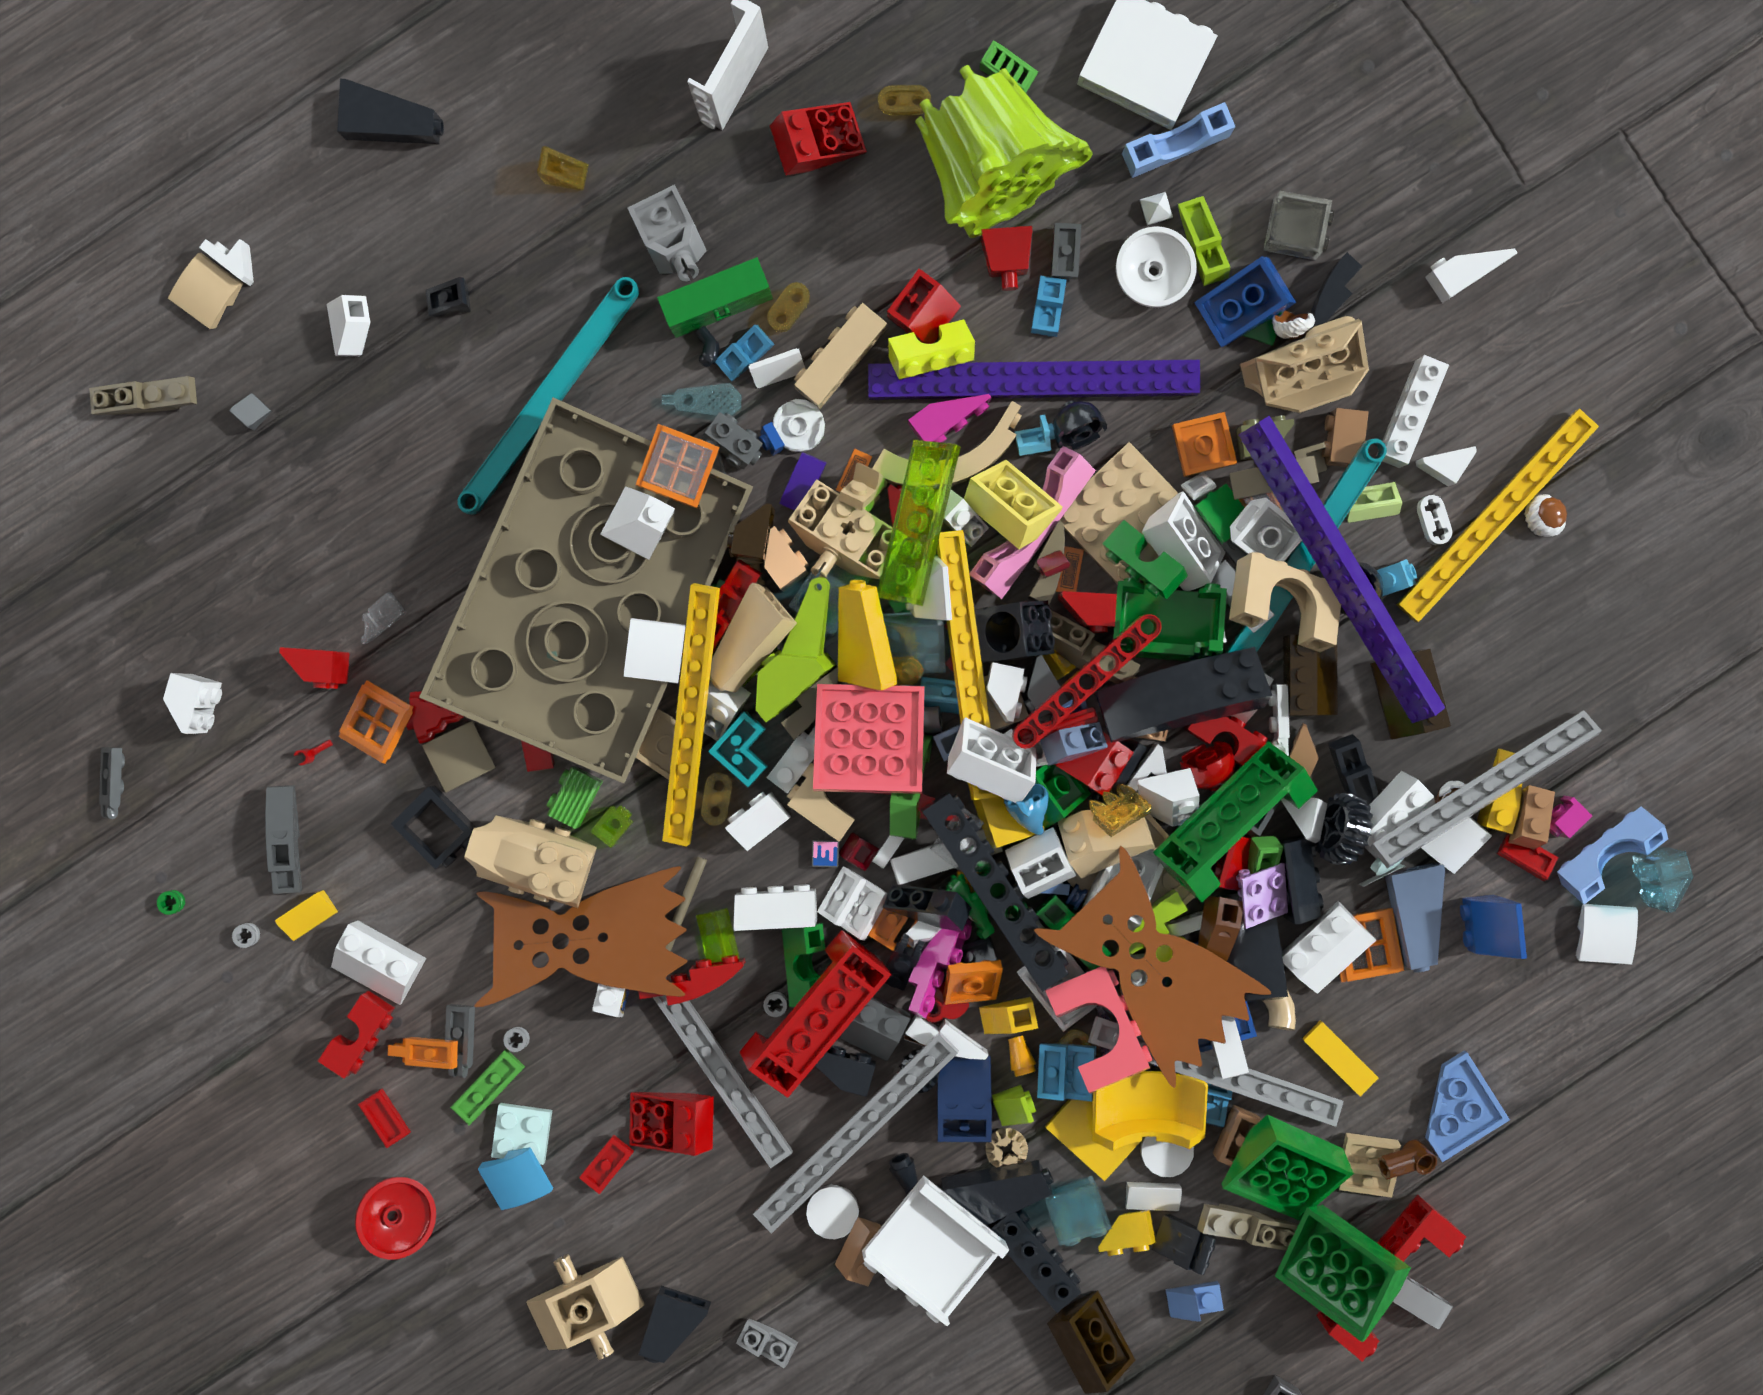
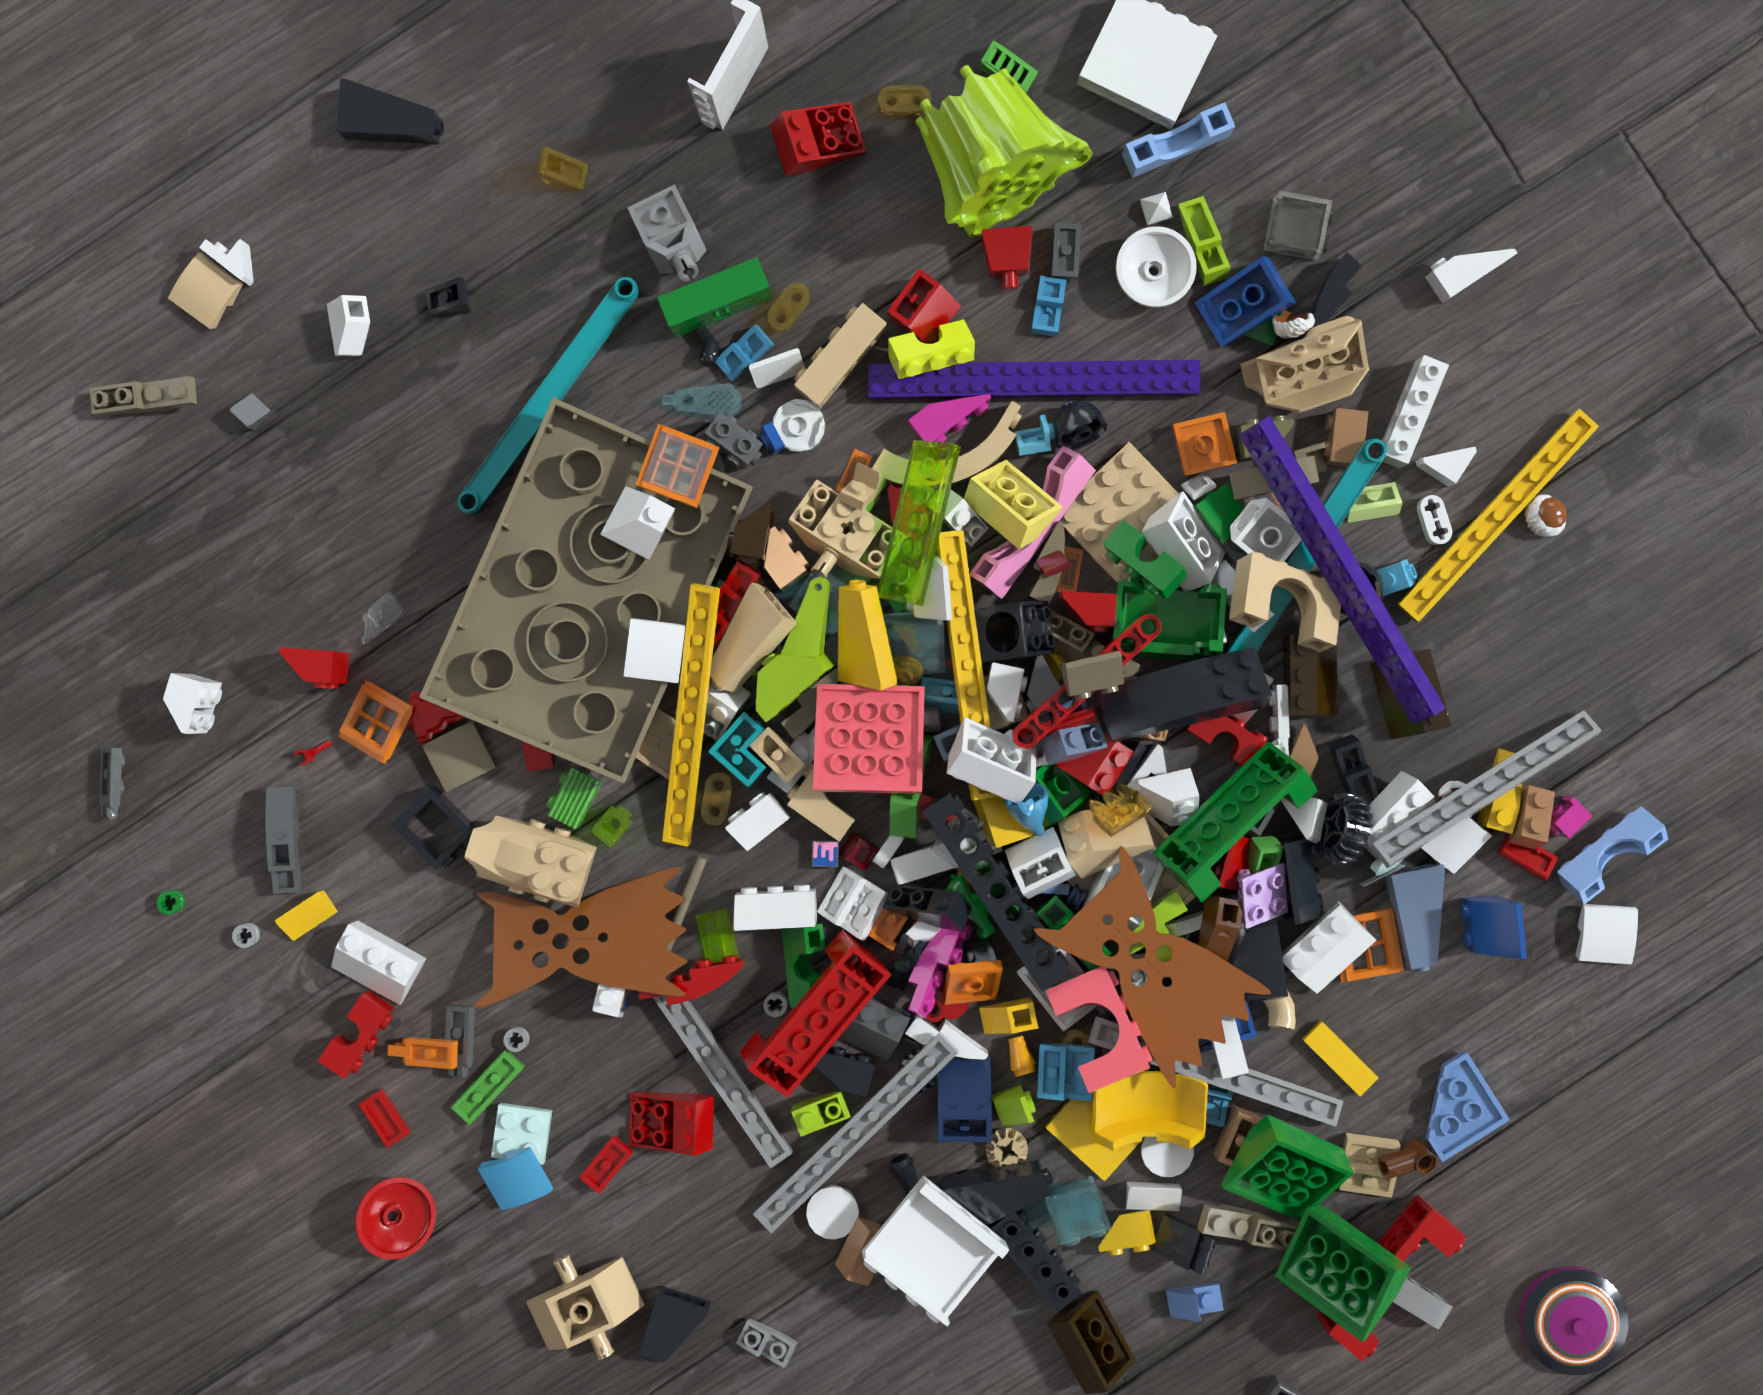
(778, 754): none -> tan slope
(803, 477): dark purple slope -> none
(819, 1112): none -> lime slope
(1092, 674): none -> dark tan slope
(1210, 765): red cylinder -> none
(1573, 1320): none -> dish
(1663, 877): clear light blue slope -> none

